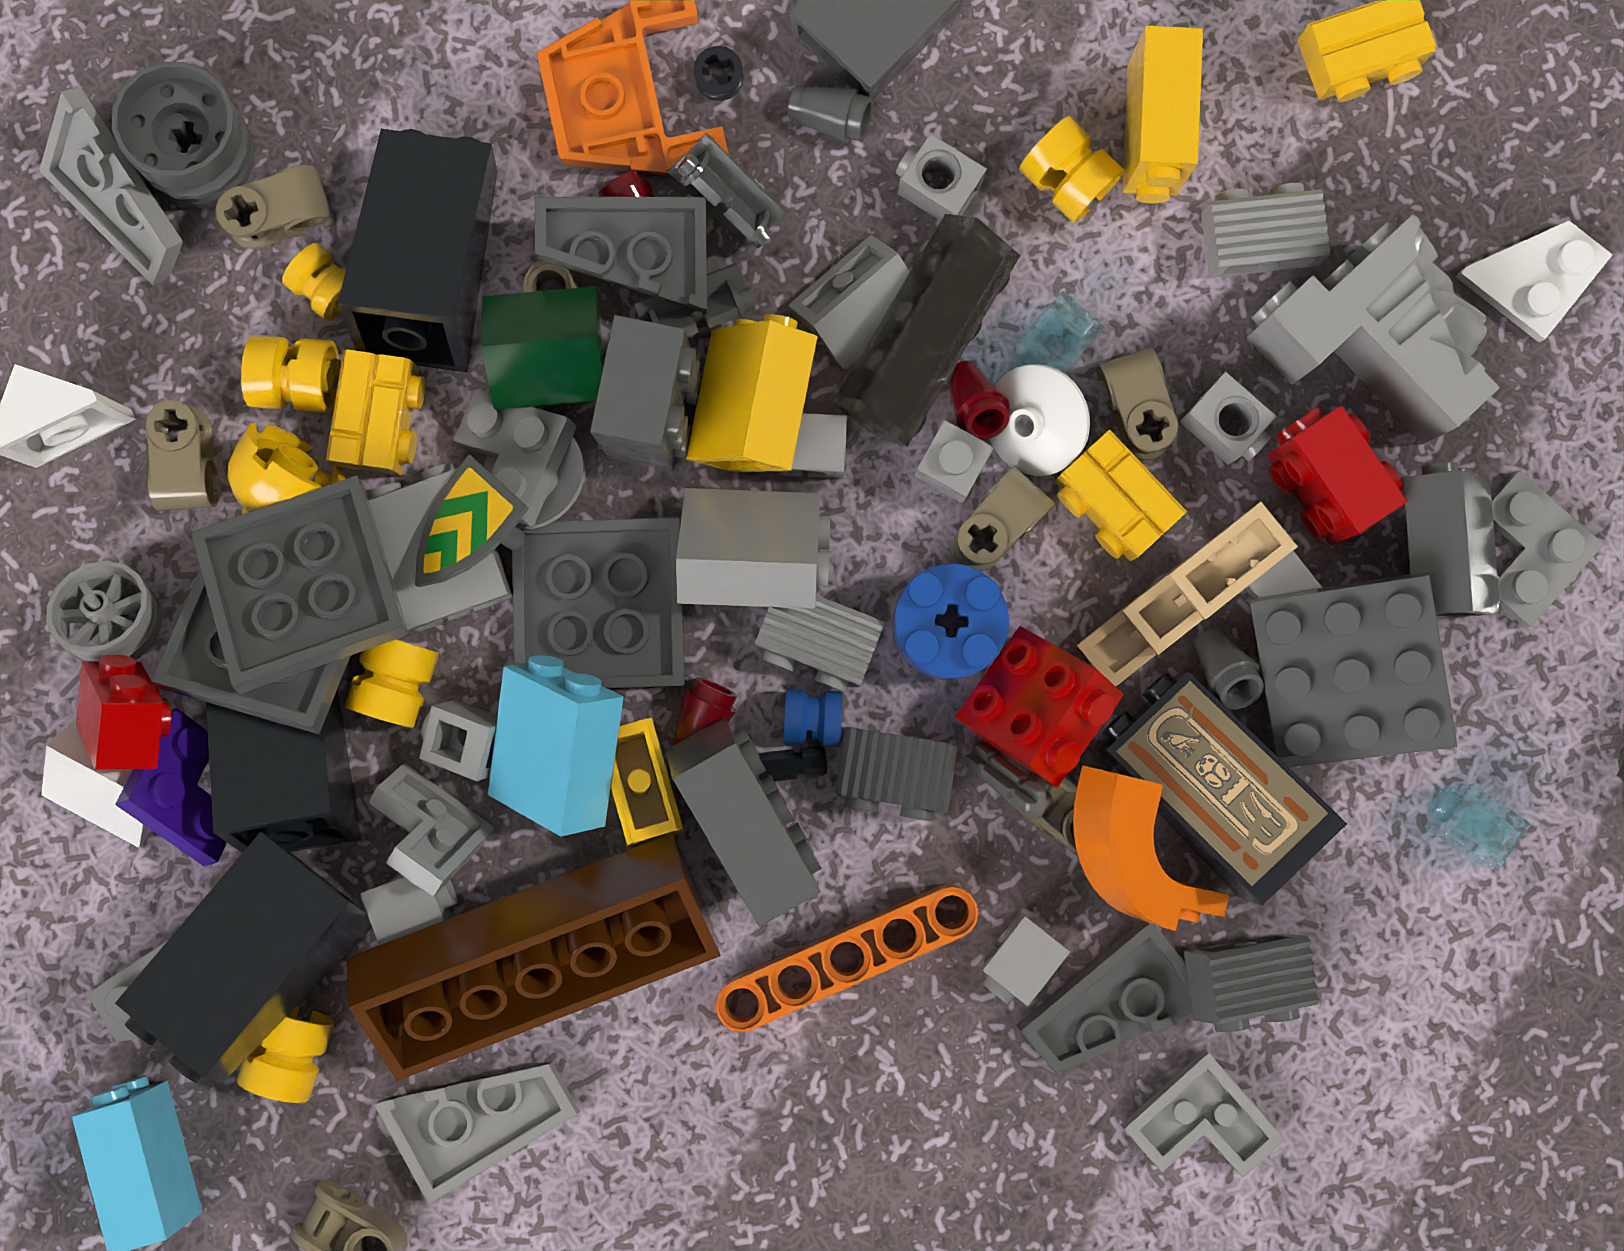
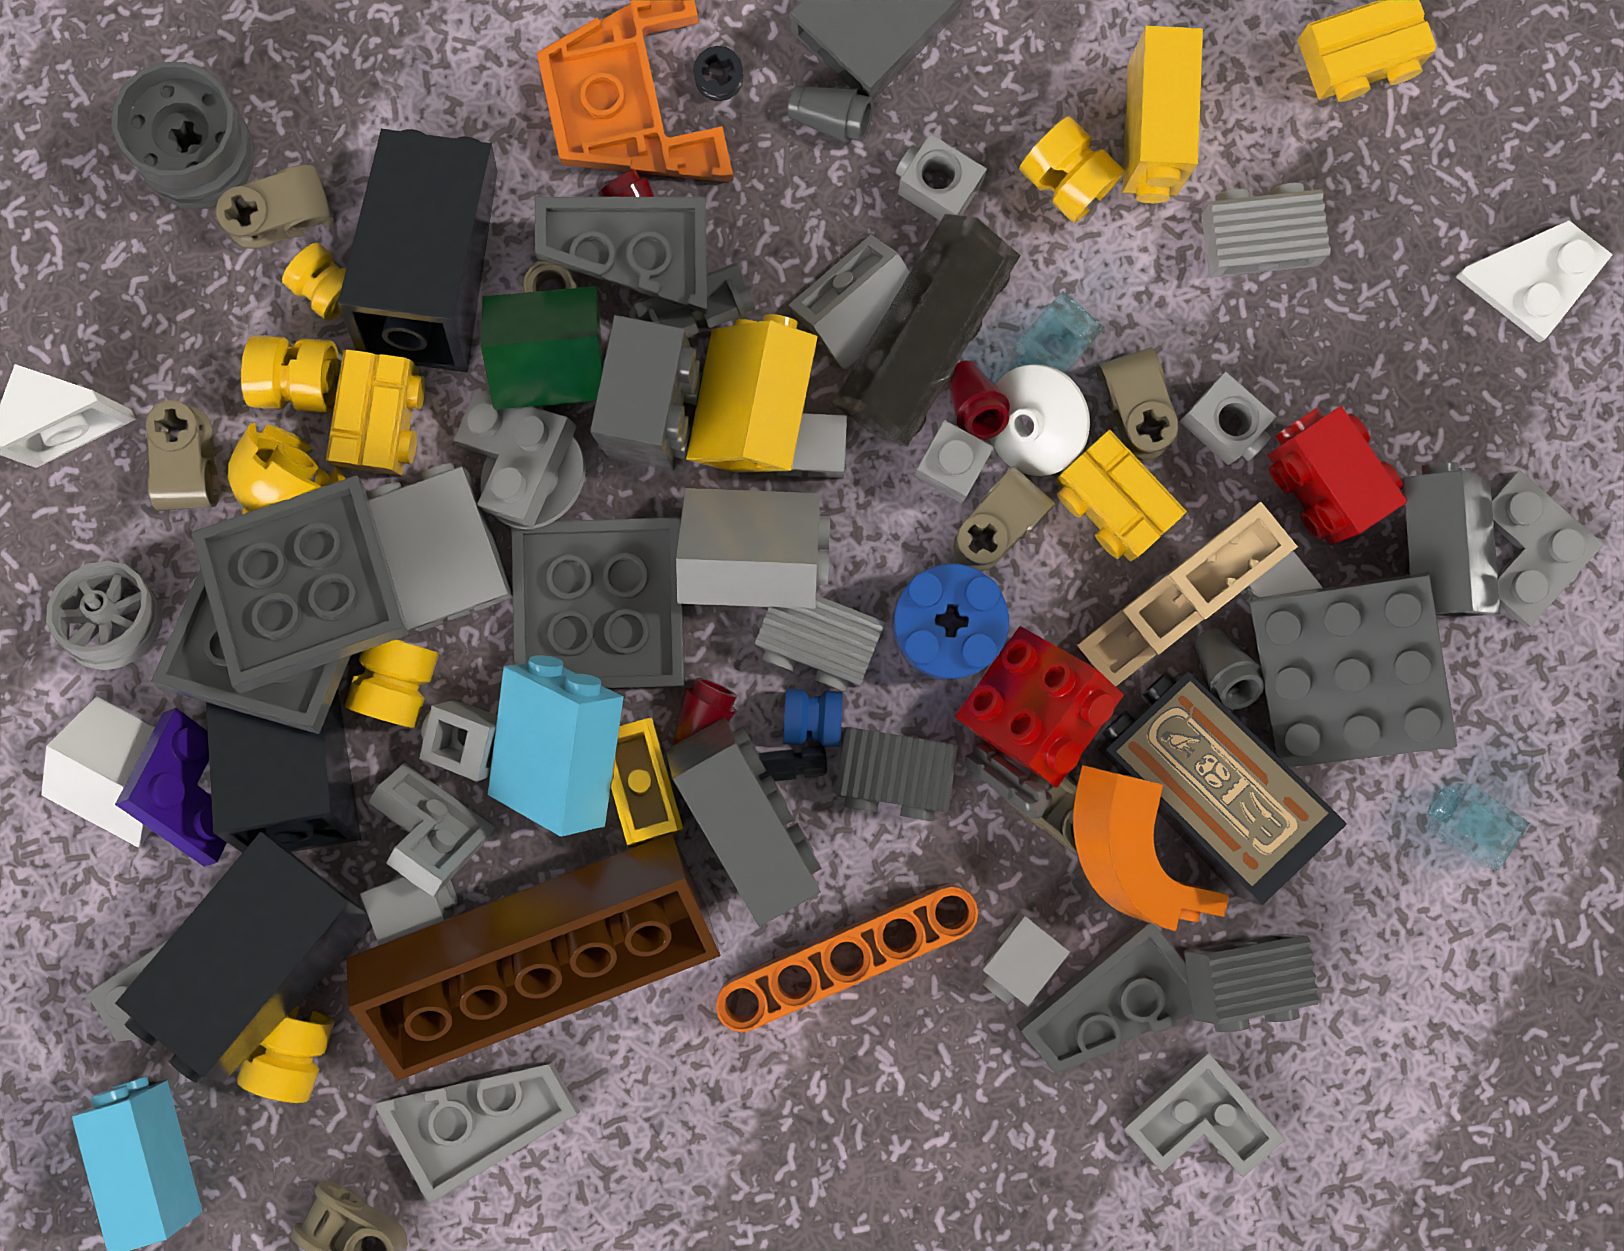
(106, 188): light grey wing -> none
(120, 714): red brick -> none
(467, 524): shield -> none
(729, 192): dark grey hinge -> none
(1392, 325): light grey brick -> none

